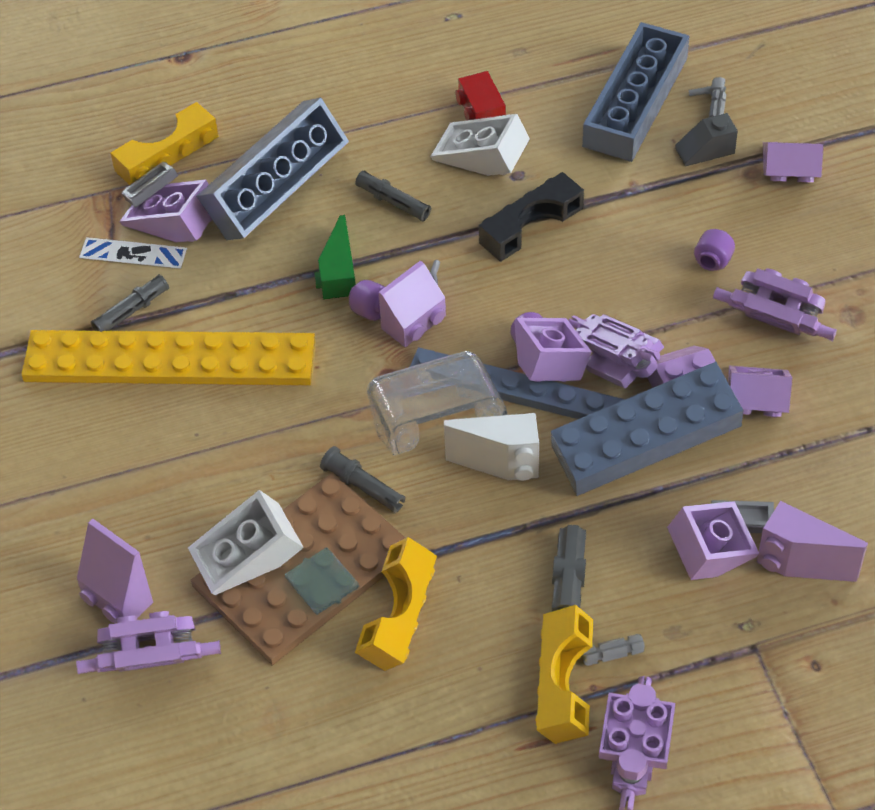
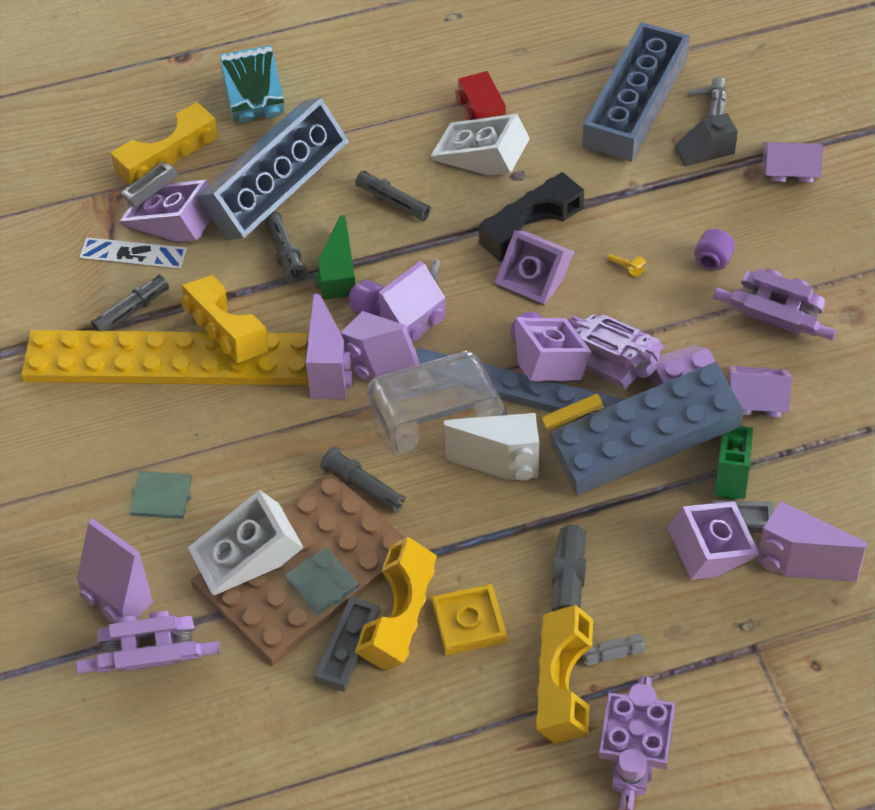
(161, 495): none -> clear light blue piece
(237, 334): none -> yellow arch
(252, 84): none -> slope
(275, 226): none -> dark grey pin
(326, 356): none -> lavender slope
(339, 657): none -> dark grey plate
(378, 346): none -> lavender slope
(469, 619): none -> yellow tile
(533, 266): none -> lavender slope
(572, 412): none -> yellow tile
(633, 267): none -> yellow hand
(734, 463): none -> green slope

